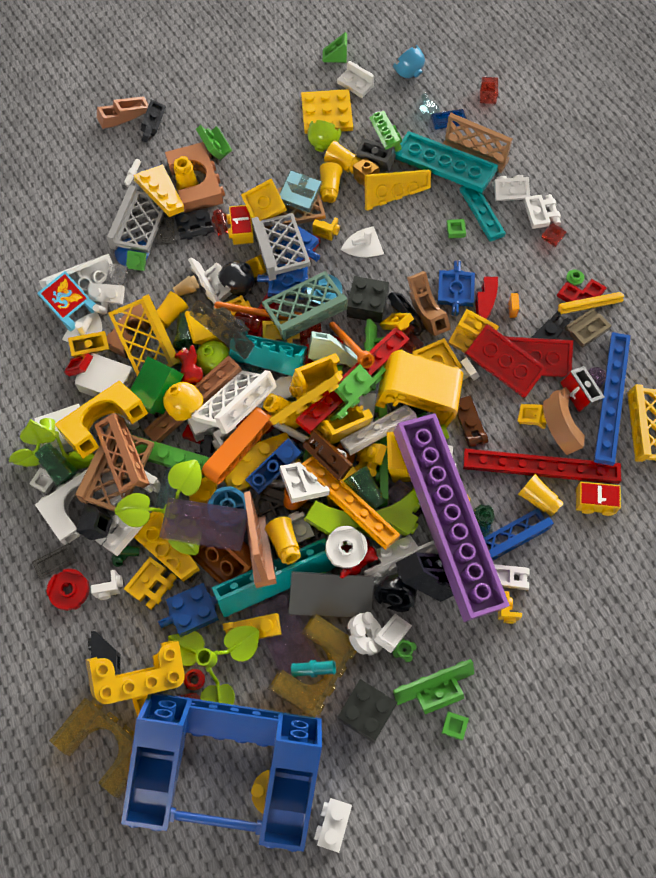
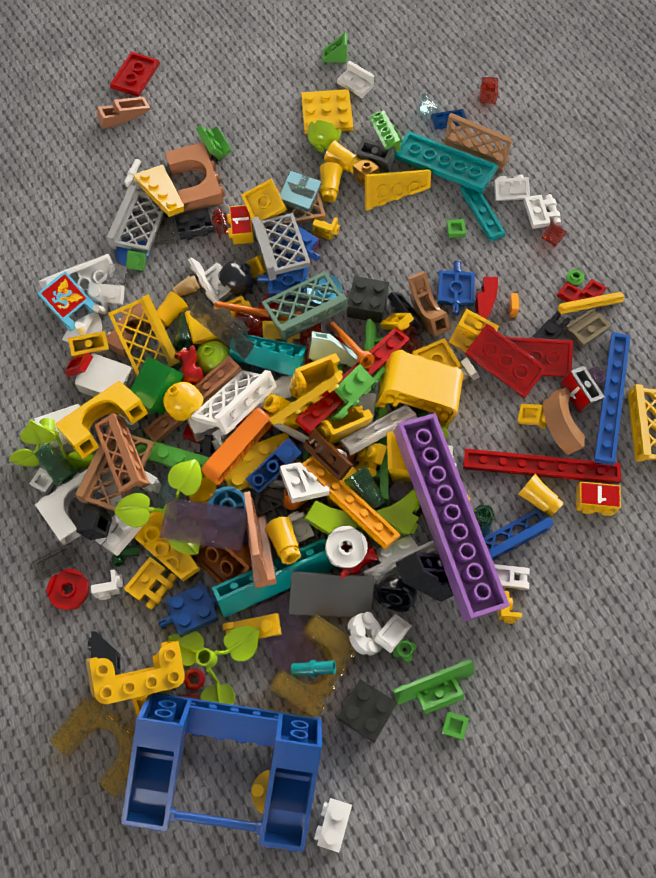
(134, 74): none -> red tile
(152, 119): black hinge -> none
(184, 173): yellow plant -> none
(363, 244): white shield -> none
(410, 63): dark azure cylinder -> none
(470, 422): reddish brown plate -> none

